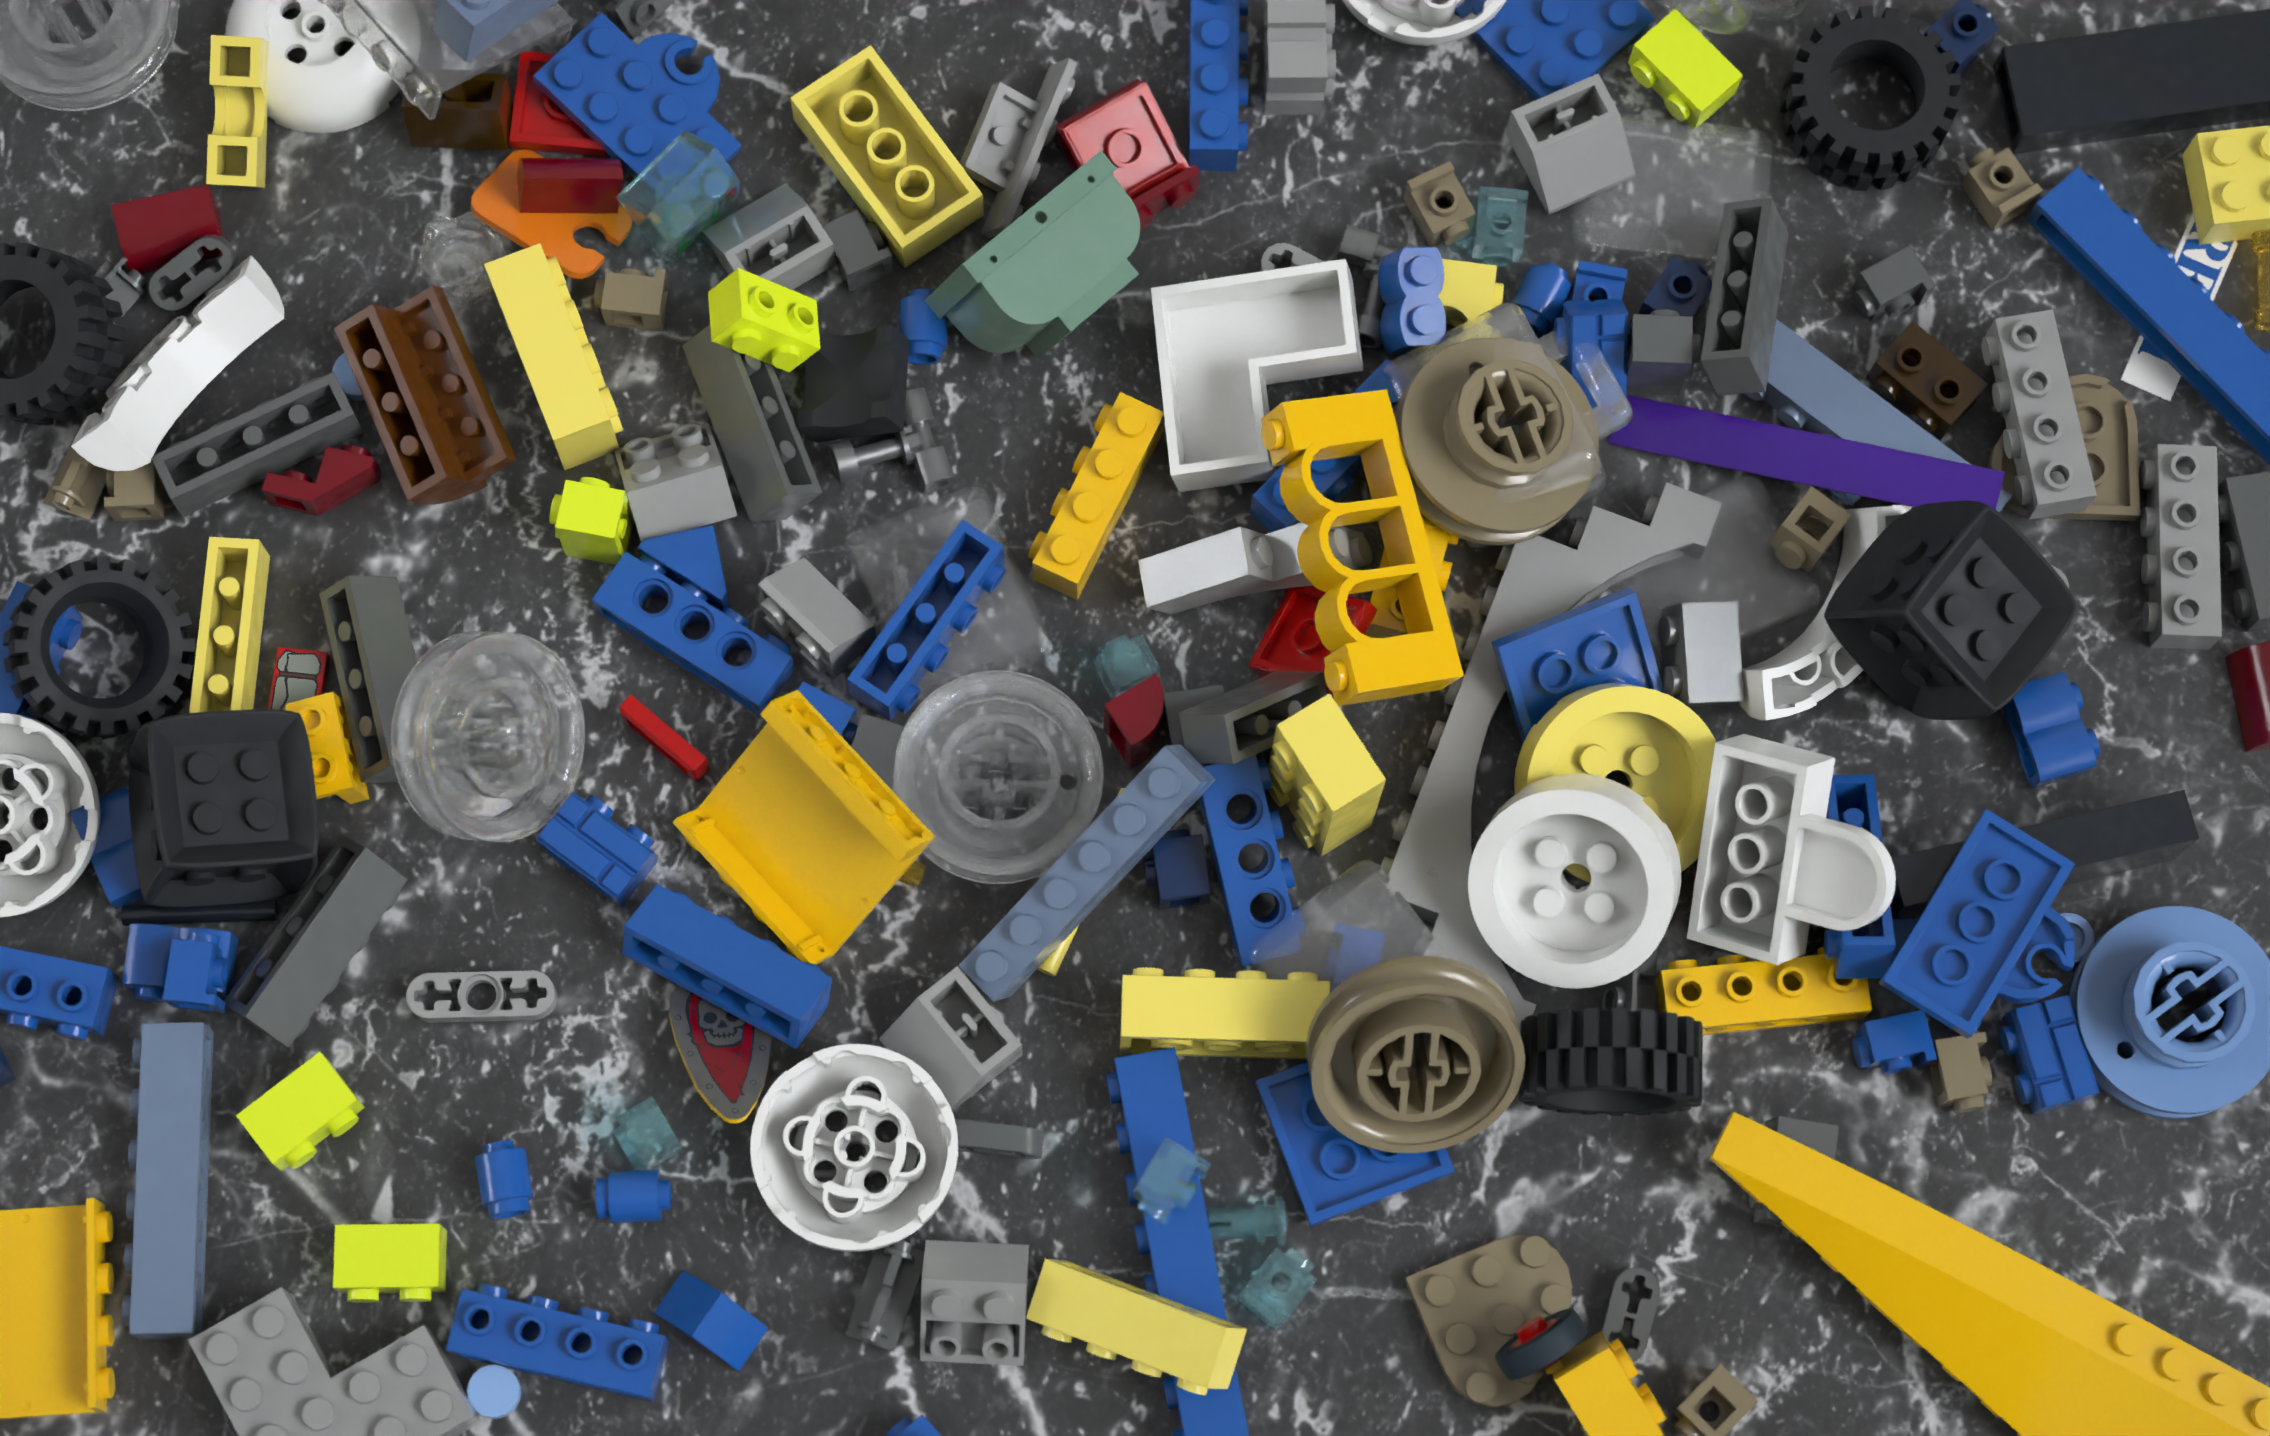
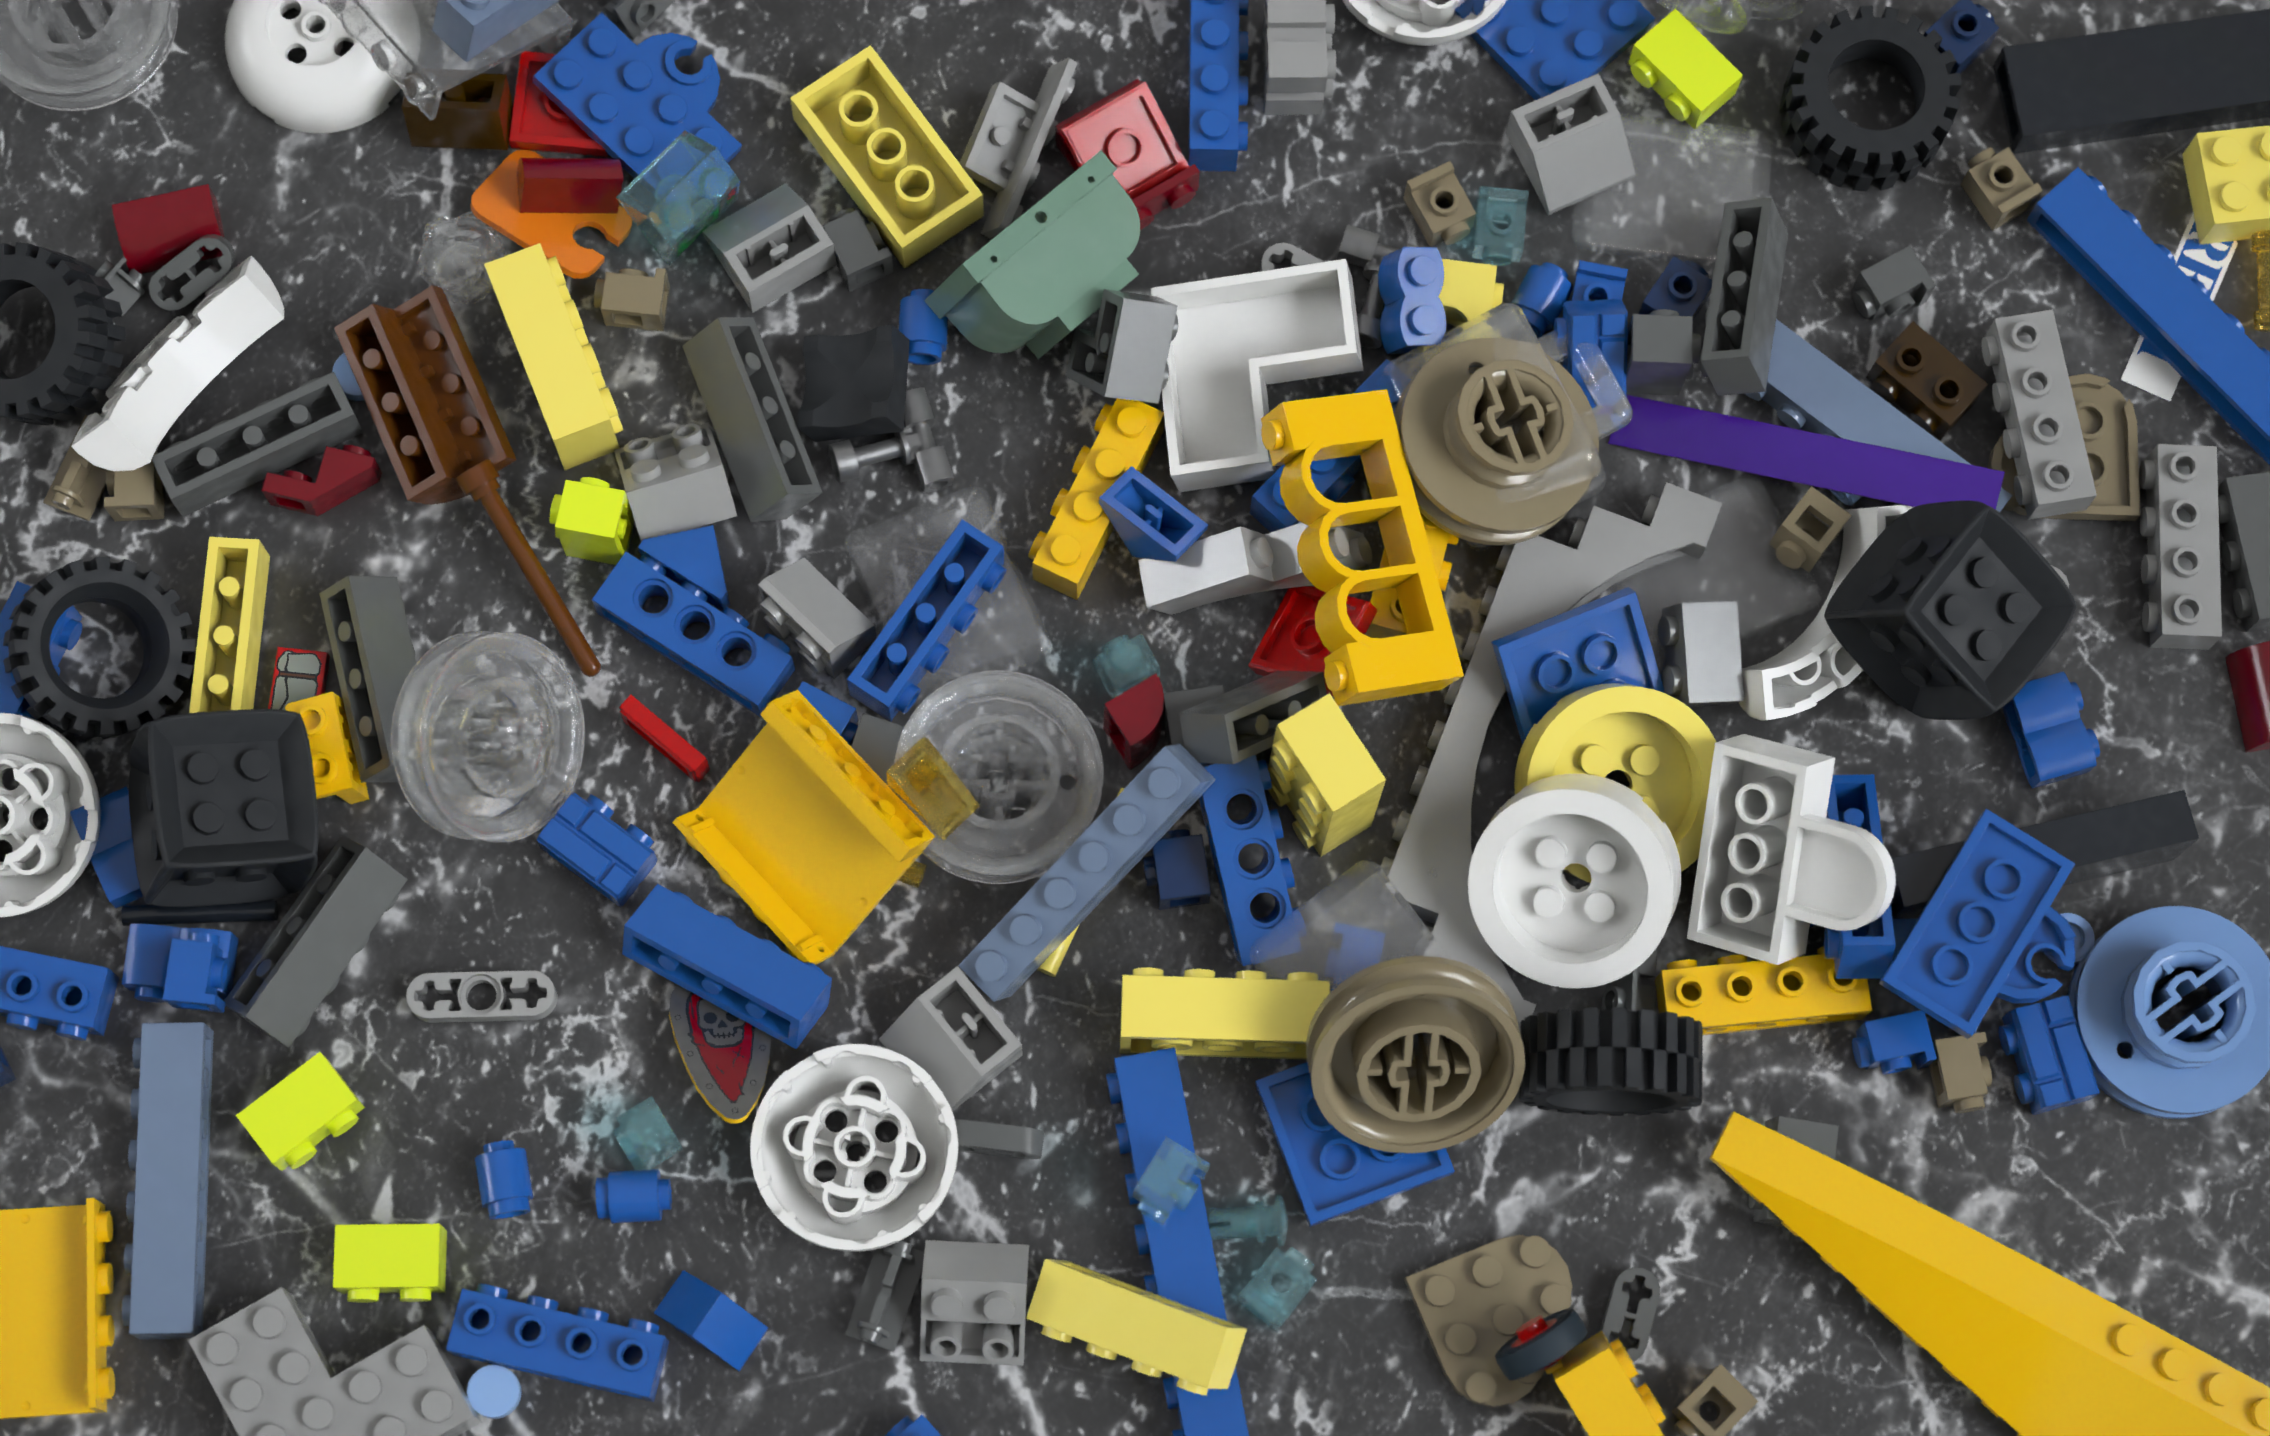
(240, 125): light yellow arch -> none
(482, 485): none -> reddish brown piece
(763, 320): neon yellow brick -> none
(931, 789): none -> clear yellow slope
(1127, 349): none -> brick
(1149, 518): none -> blue slope

